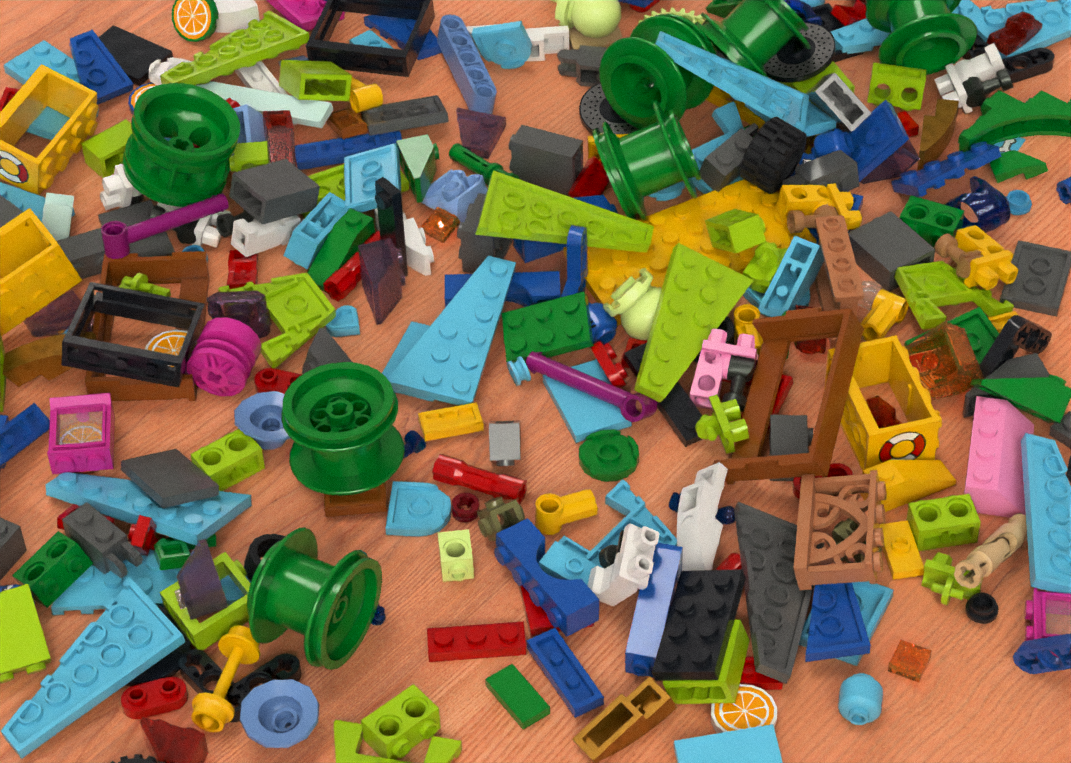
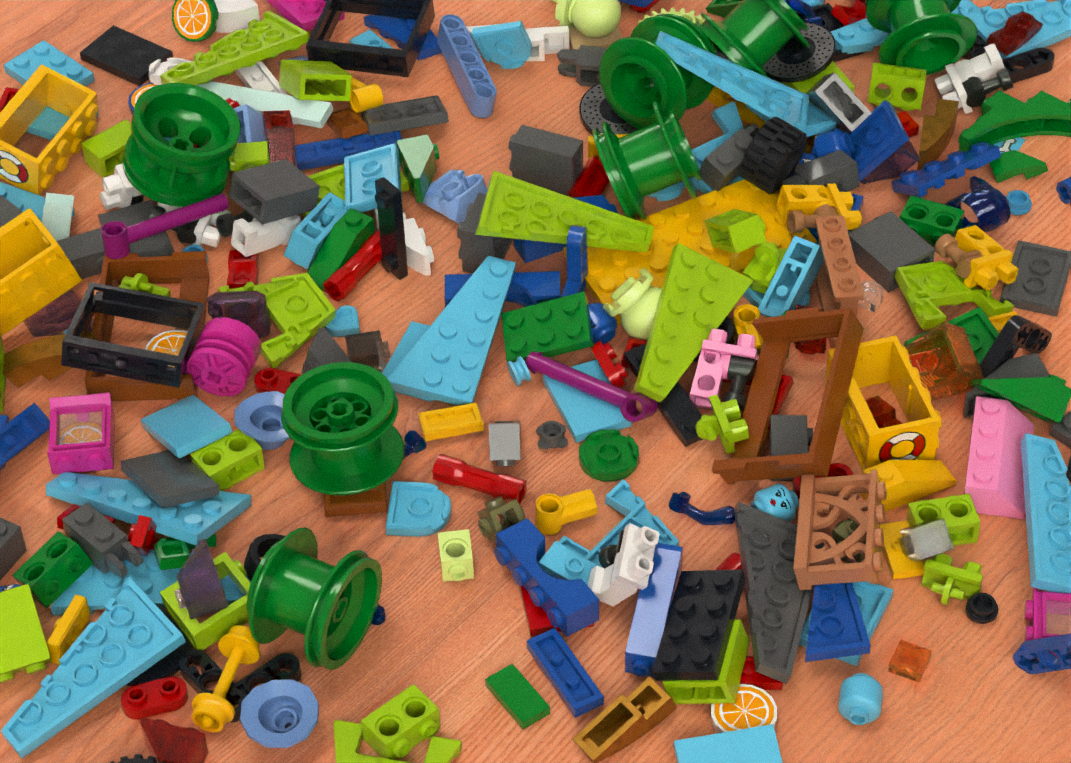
(68, 628): none -> yellow plate
(98, 67): blue wing -> none
(186, 426): none -> medium azure tile
(368, 349): none -> clear smoke brick
(381, 276): slope -> none
(440, 224): clear orange plate -> none
(465, 515): dark red bush -> none
(476, 163): green pin -> none
(476, 641): red plate -> none
(479, 131): wing -> none
(551, 435): none -> dark grey plate
(696, 522): white slope -> none
(776, 501): none -> medium azure head
(885, 311): yellow piece -> none
(925, 539): none -> clear smoke brick
(992, 552): tan piece -> none

